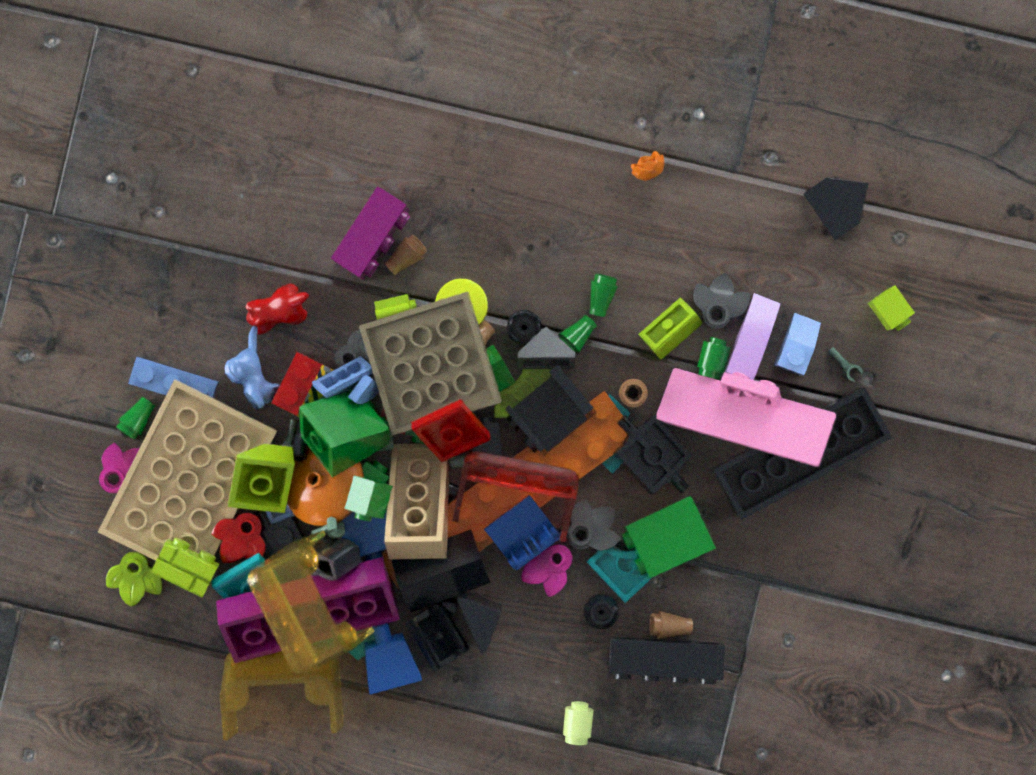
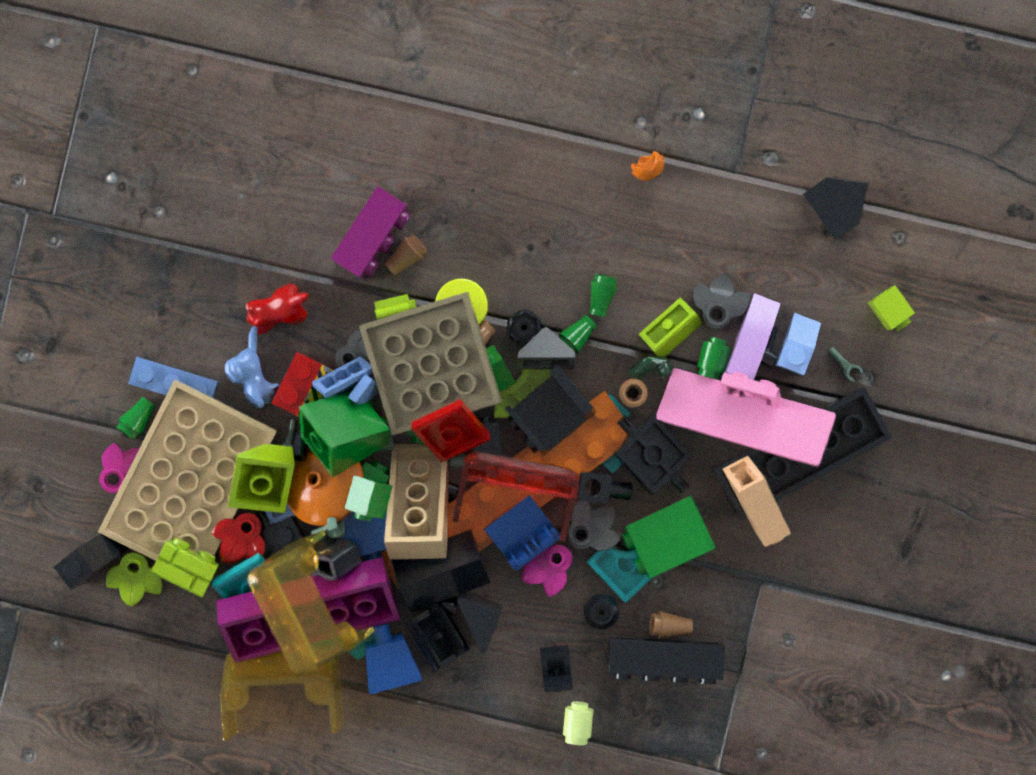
(89, 560): none -> black slope
(556, 668): none -> black bracket
(602, 488): none -> black bracket
(650, 364): none -> clear green arm
(757, 501): none -> light nougat slope
(769, 357): none -> black hand

